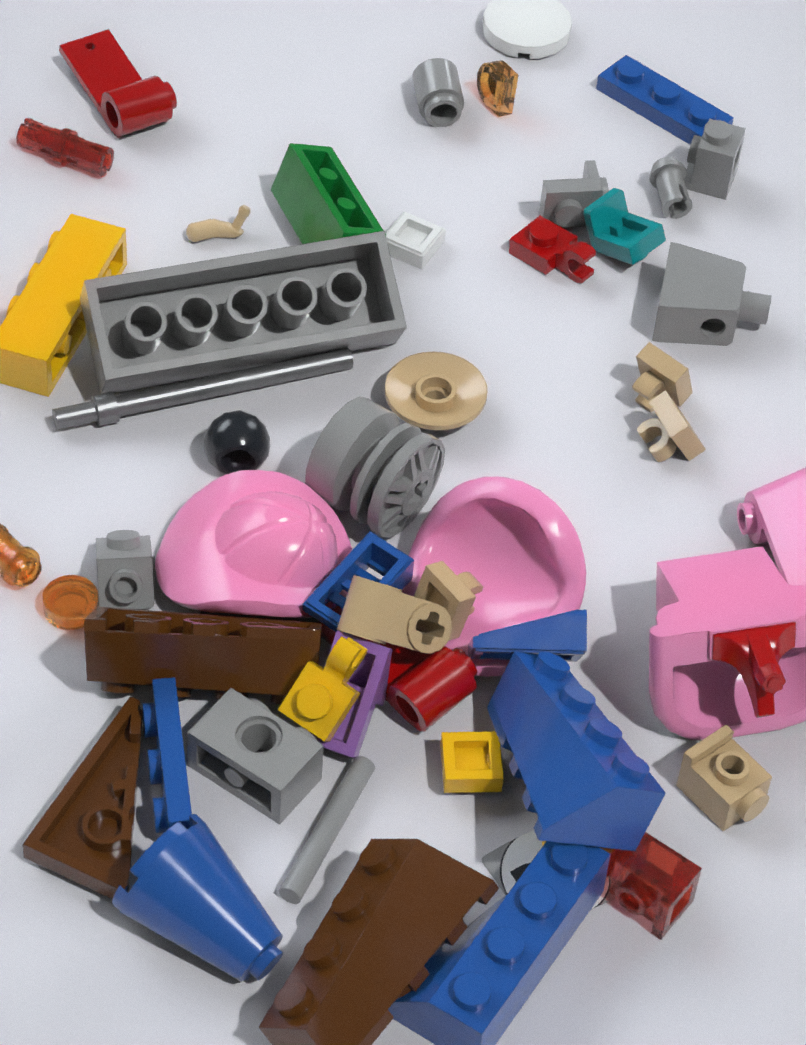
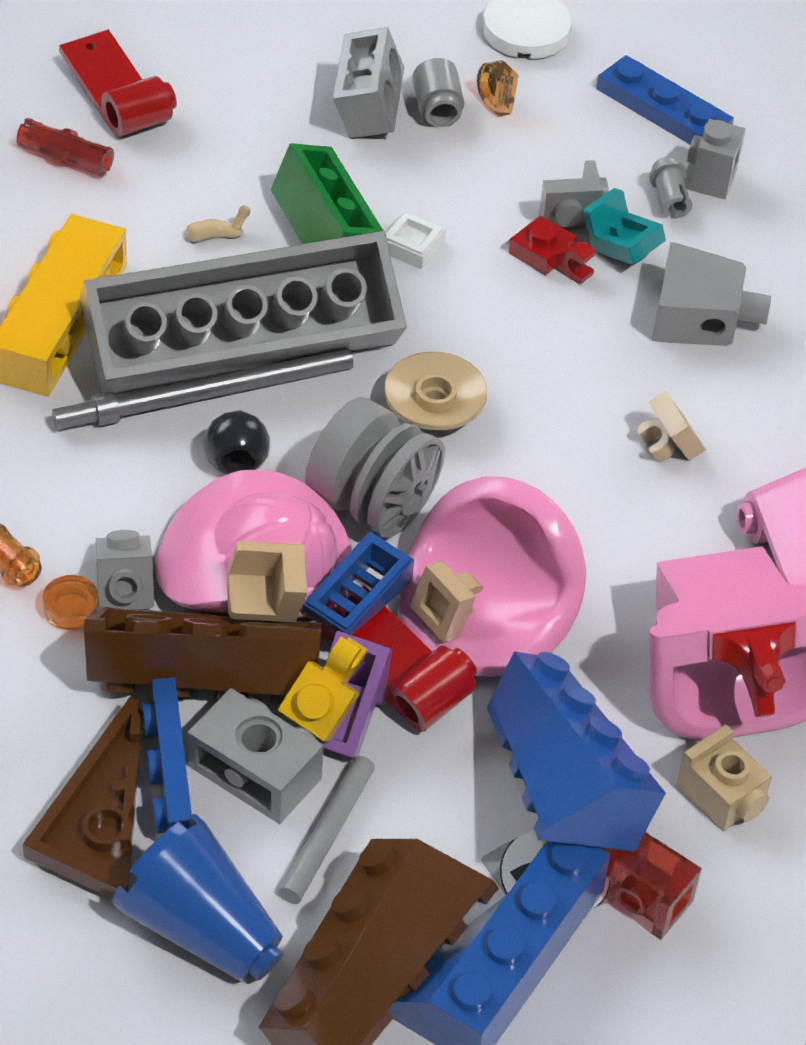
(266, 581): none -> tan panel
(368, 82): none -> light grey brick
(389, 616): tan piece -> none
(471, 762): yellow plate -> none
(558, 634): blue slope -> none
(658, 374): tan tile -> none

